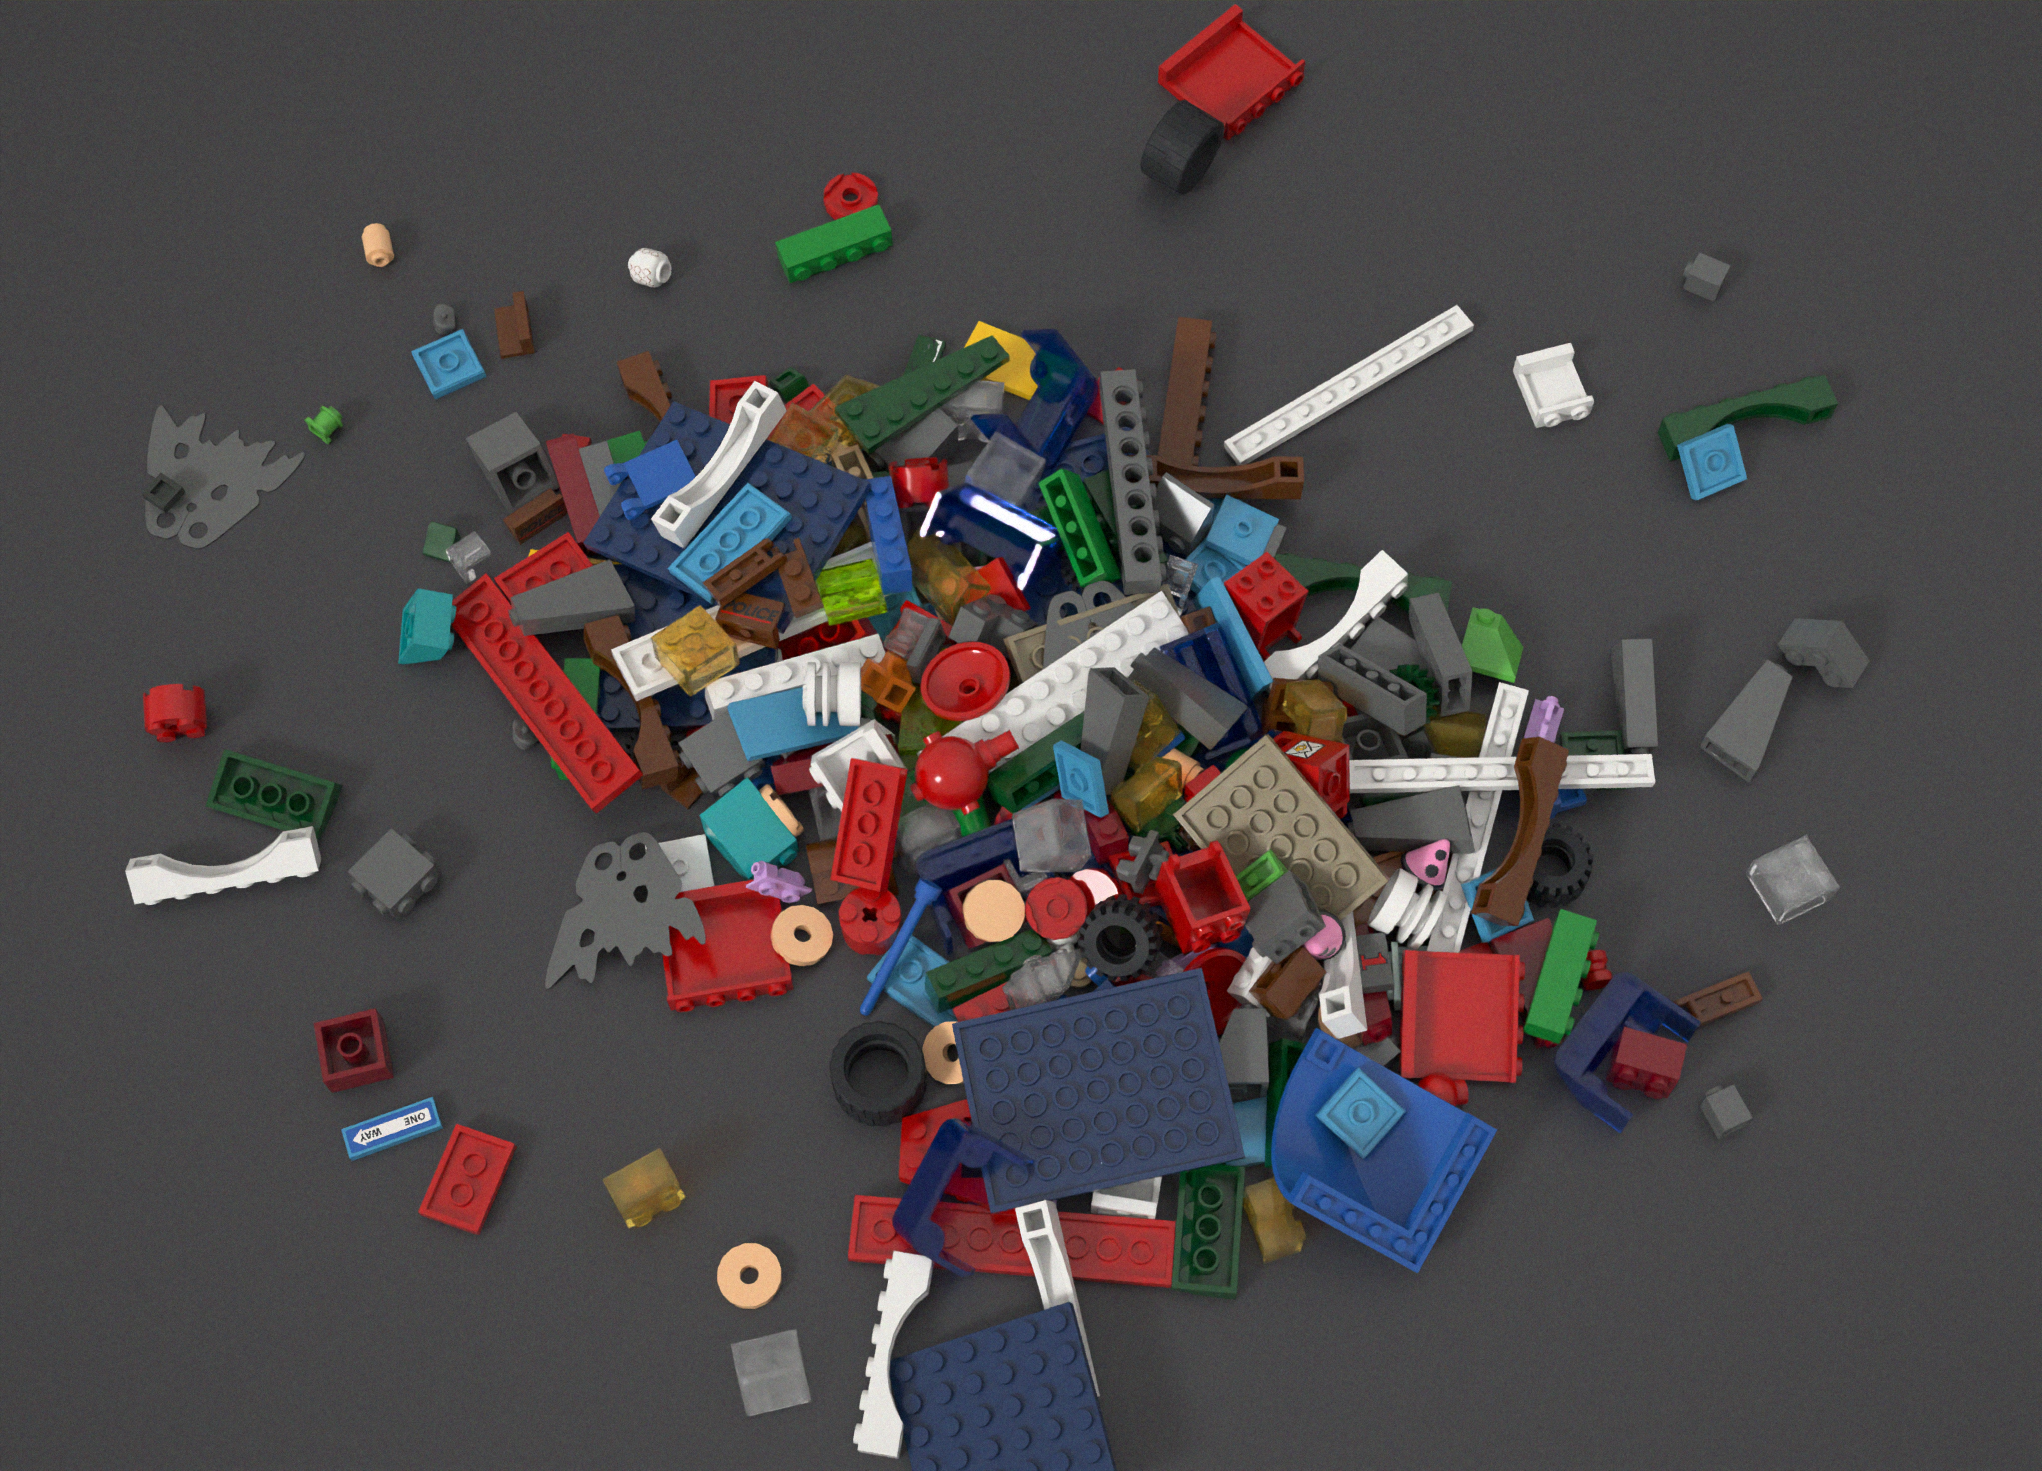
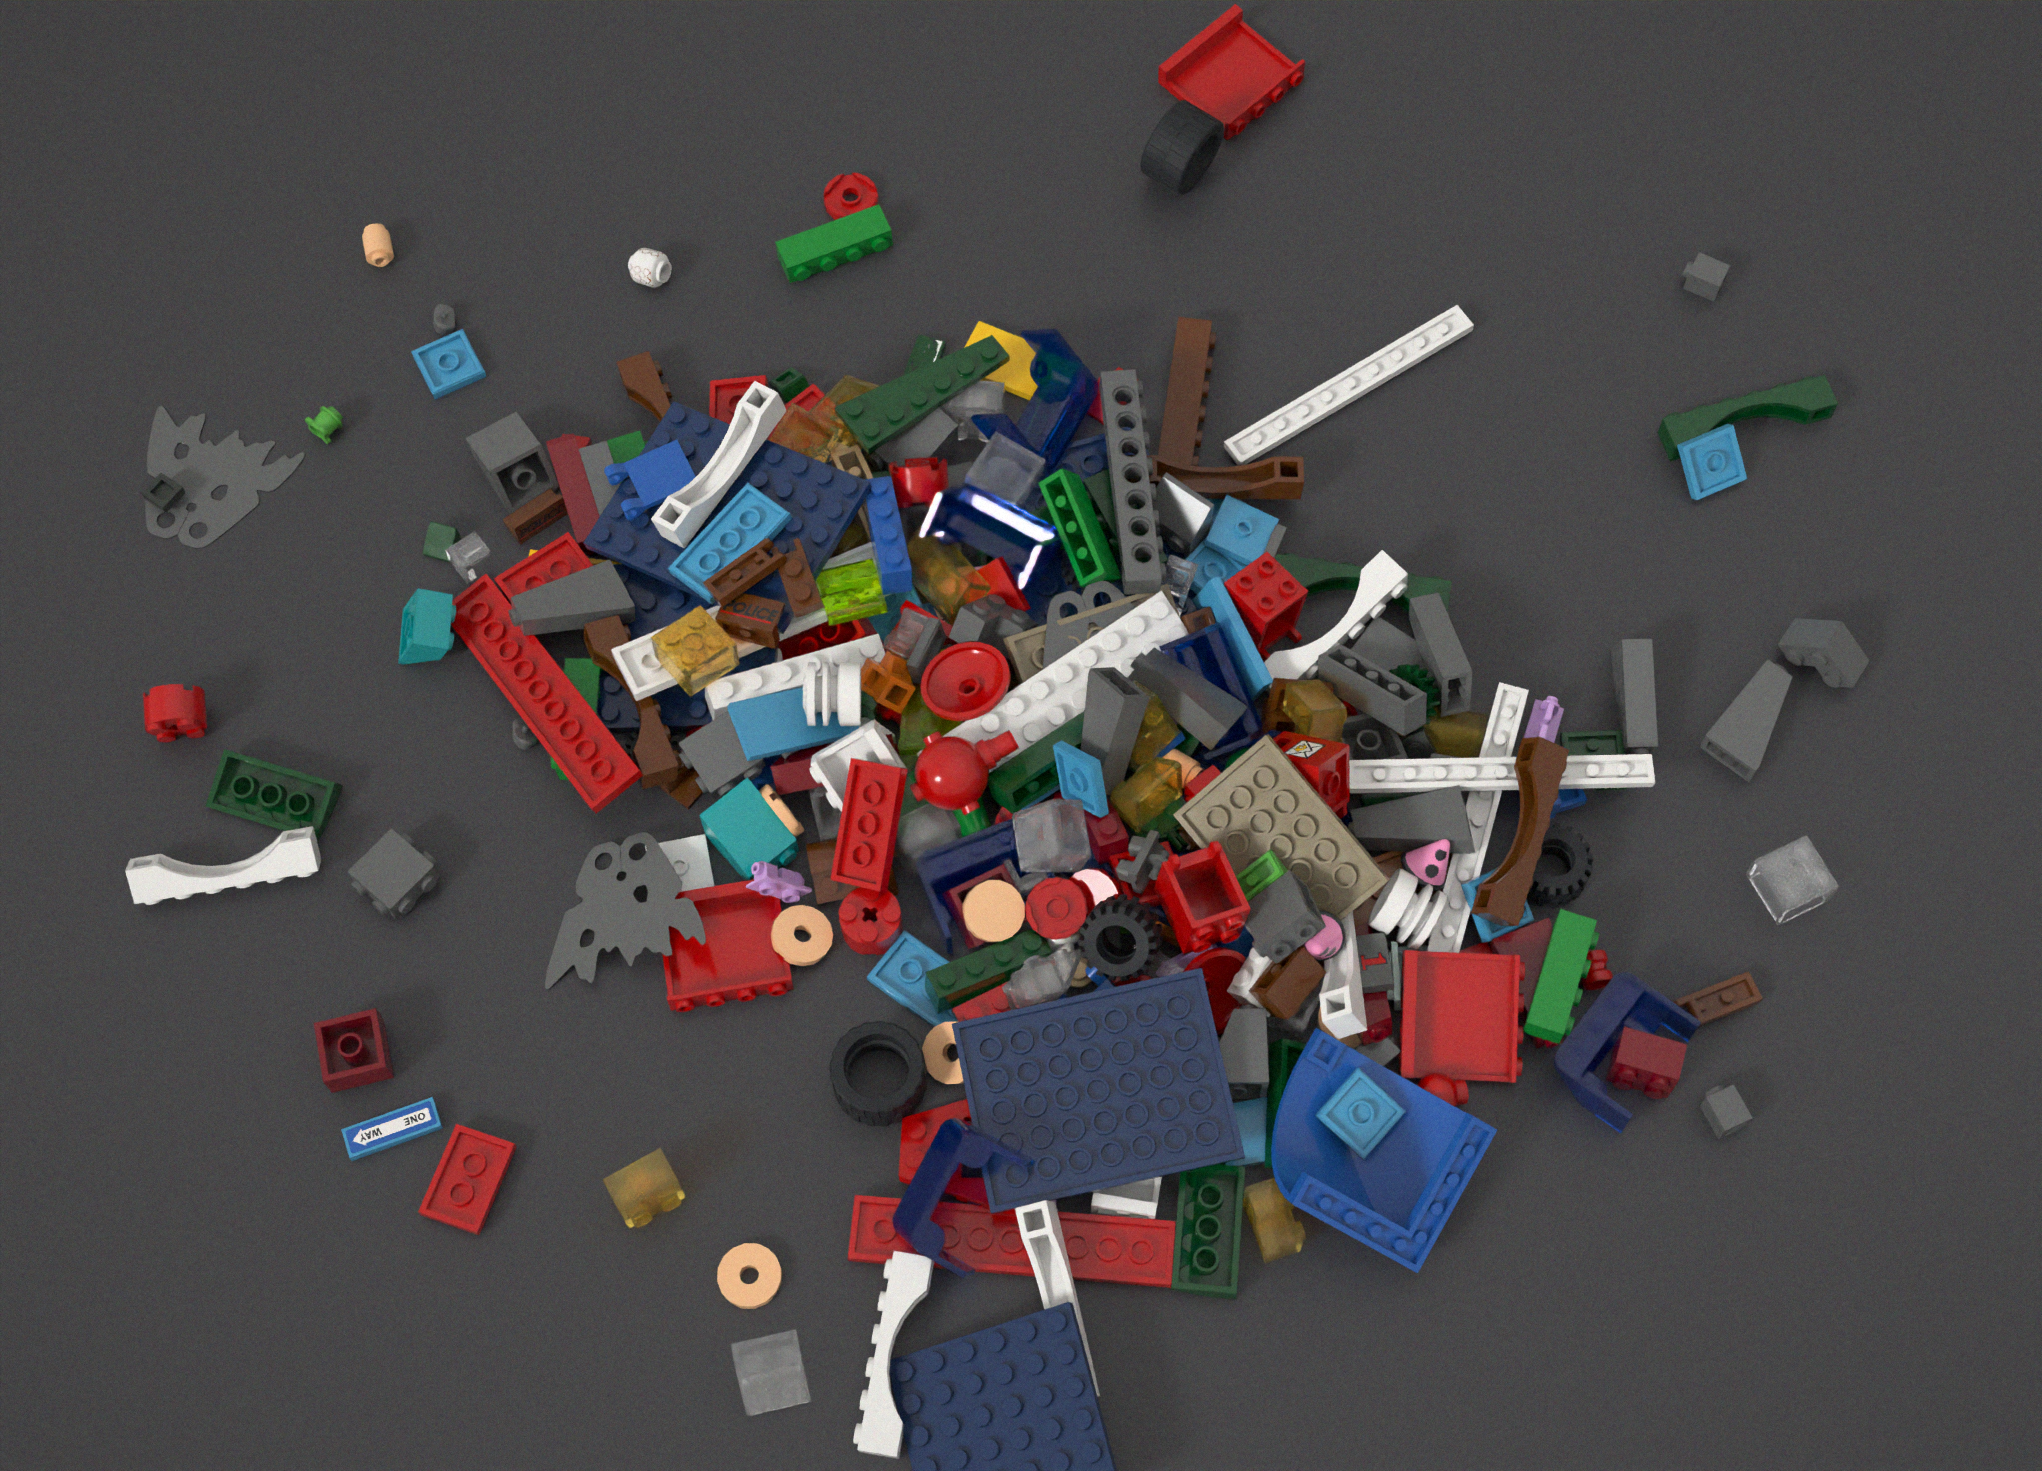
(514, 328): reddish brown panel -> none
(925, 894): blue piece -> none
(1491, 645): bright green slope -> none
(1552, 386): white panel -> none

